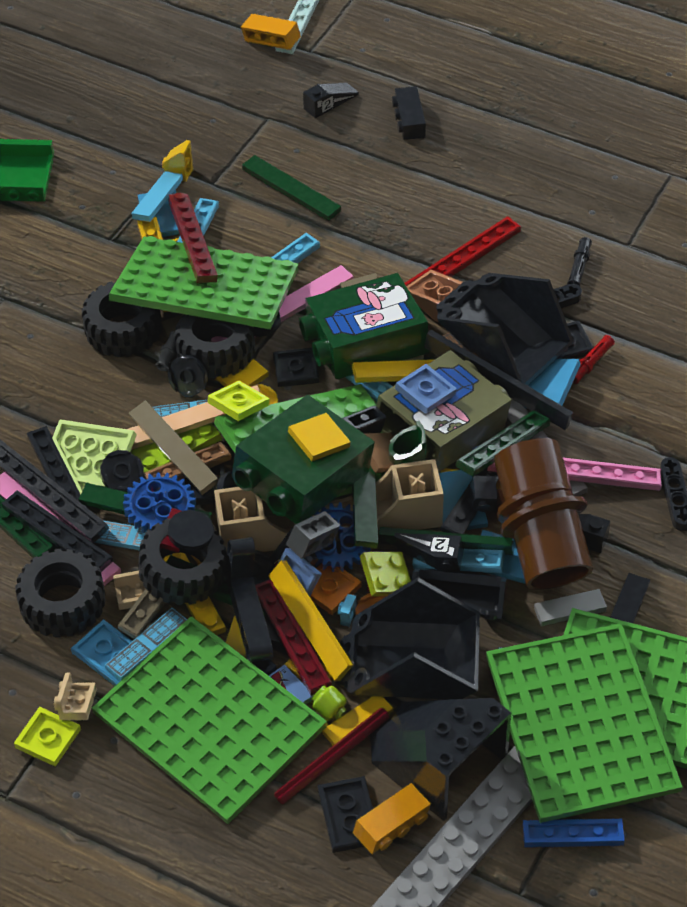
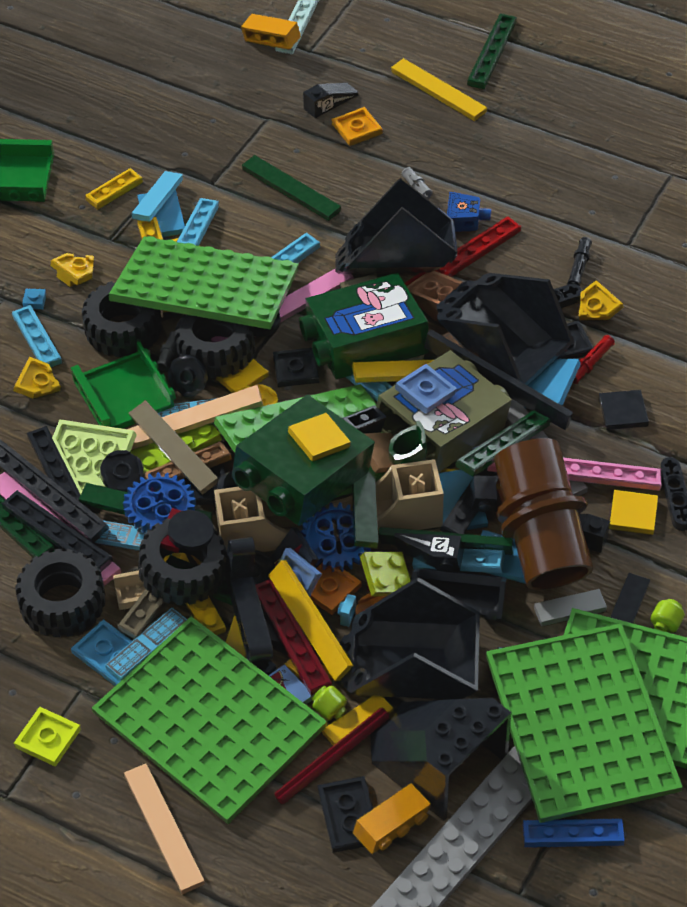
(35, 298): none -> dark azure plate
(36, 336): none -> medium azure tile
(36, 379): none -> yellow plate
(73, 269): none -> yellow plate
(74, 699): tan bracket -> none
(114, 188): none -> yellow tile
(122, 386): none -> green panel
(164, 829): none -> light nougat tile
(179, 160): yellow slope -> none
(192, 238): dark red plate -> none
(238, 400): neon yellow plate -> none
(313, 534): dark grey brick -> none
(357, 126): none -> light orange tile
(399, 236): none -> black windscreen
(409, 113): black brick -> none
(411, 176): none -> light grey pin
(439, 89): none -> yellow tile
(466, 211): none -> blue torso
(491, 51): none -> dark green tile
(598, 303): none -> yellow plate
(623, 409): none -> black tile
(633, 512): none -> yellow tile
(667, 616): none -> lime head

